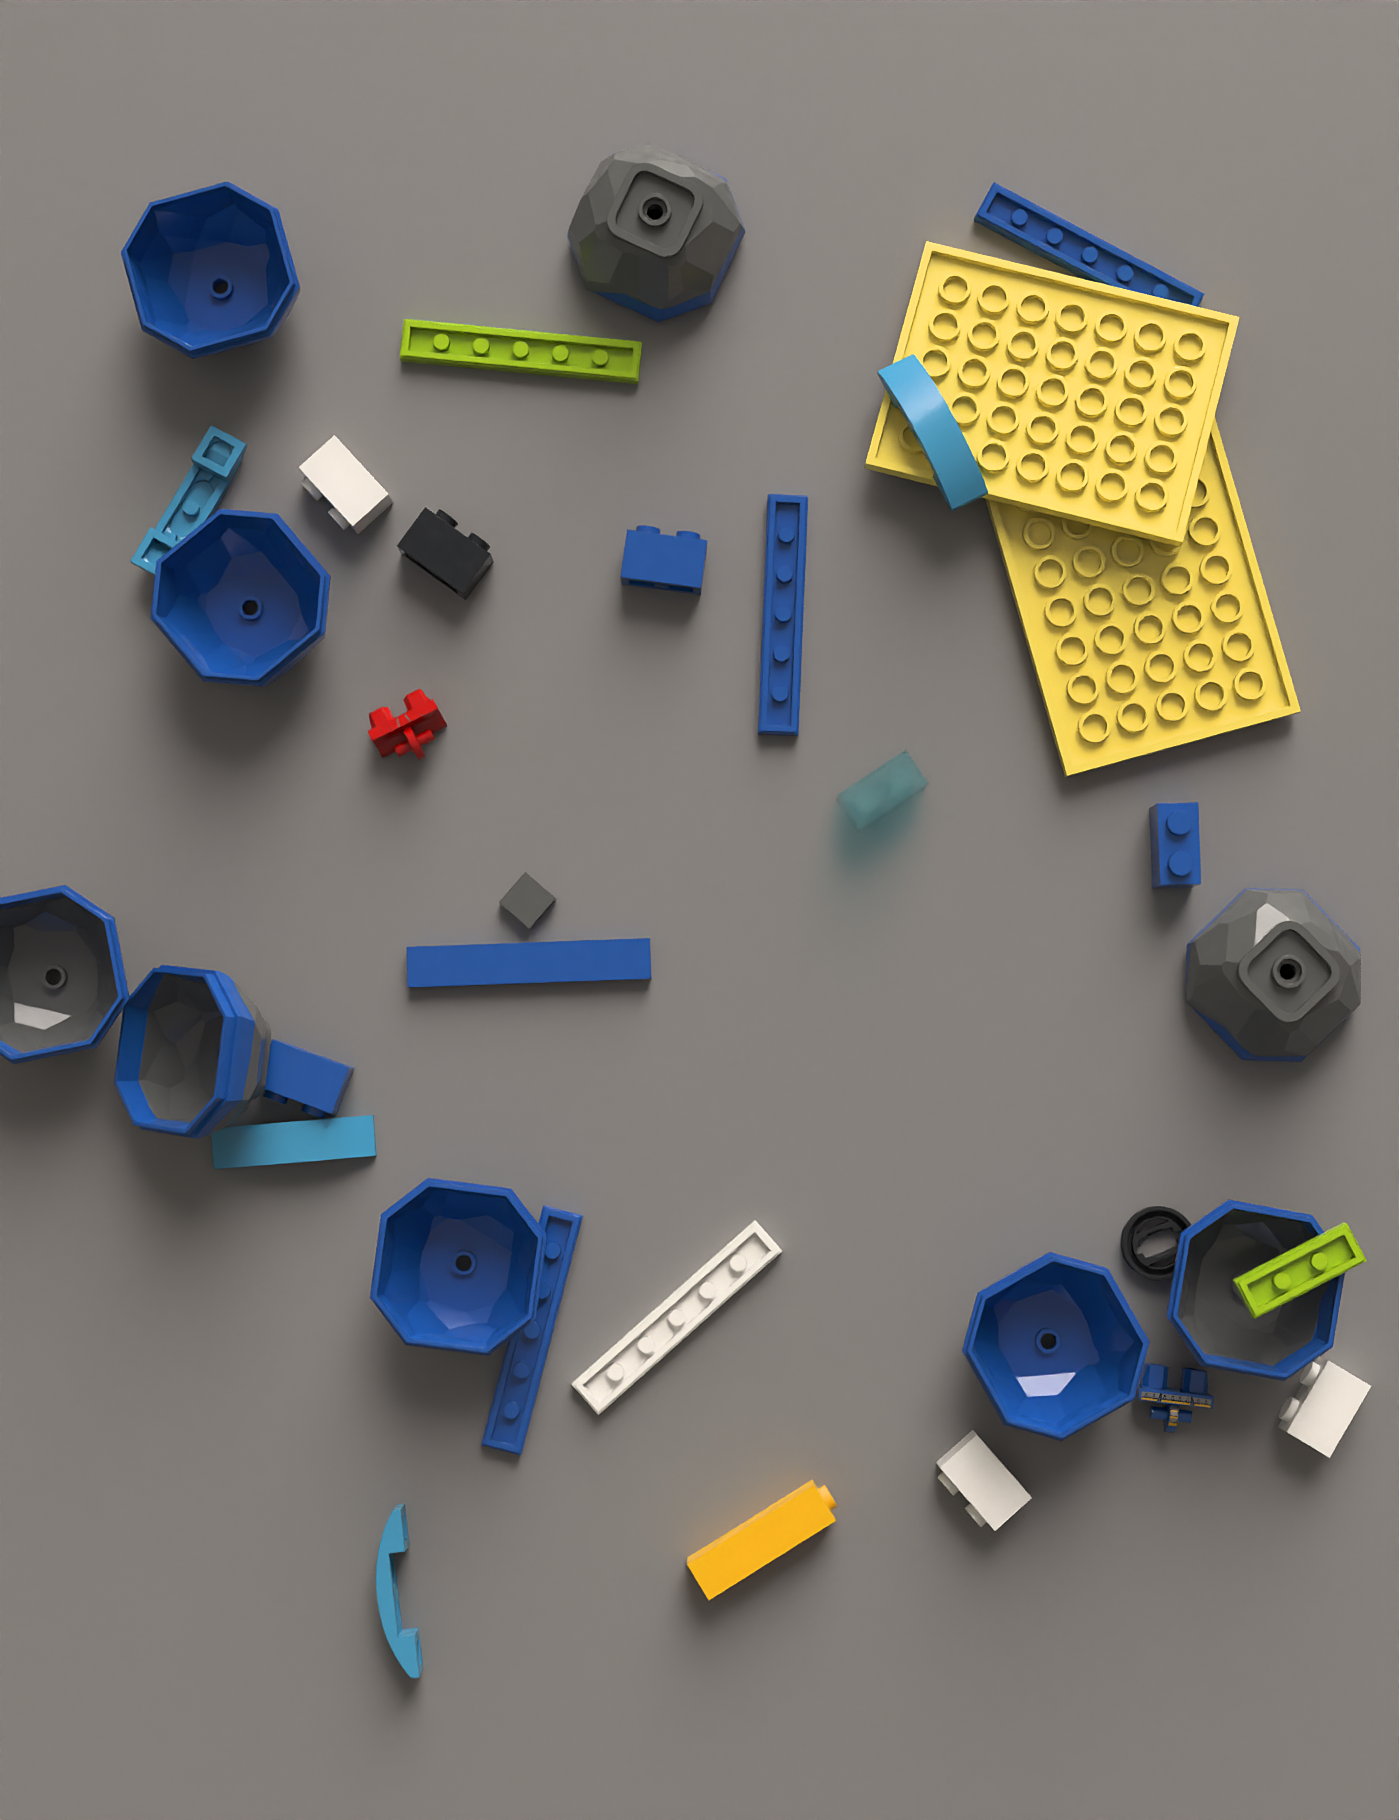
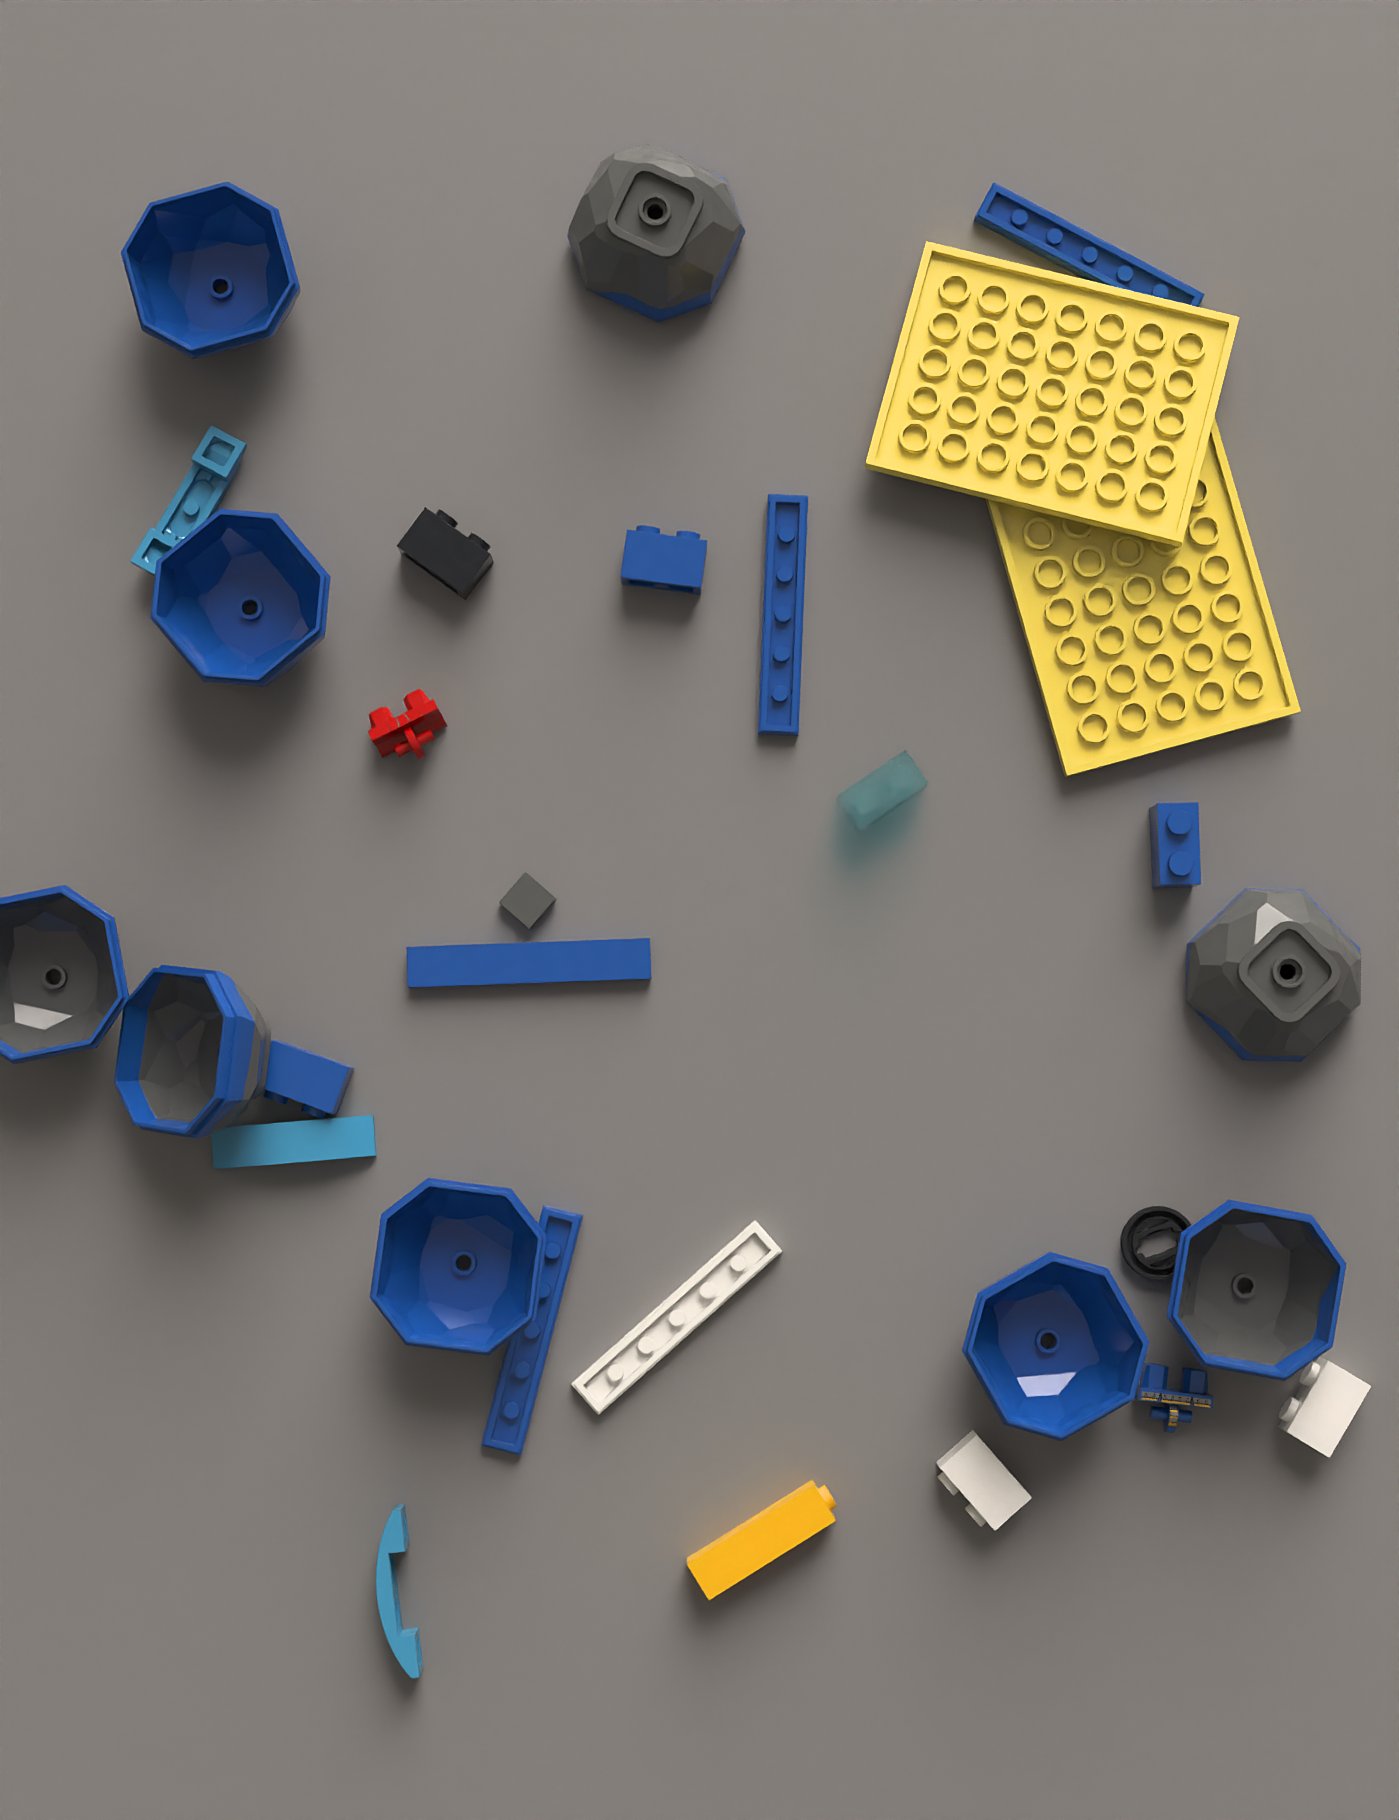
(344, 485): white brick -> none
(521, 351): lime tile -> none
(935, 431): dark azure slope -> none
(1299, 1270): lime tile -> none

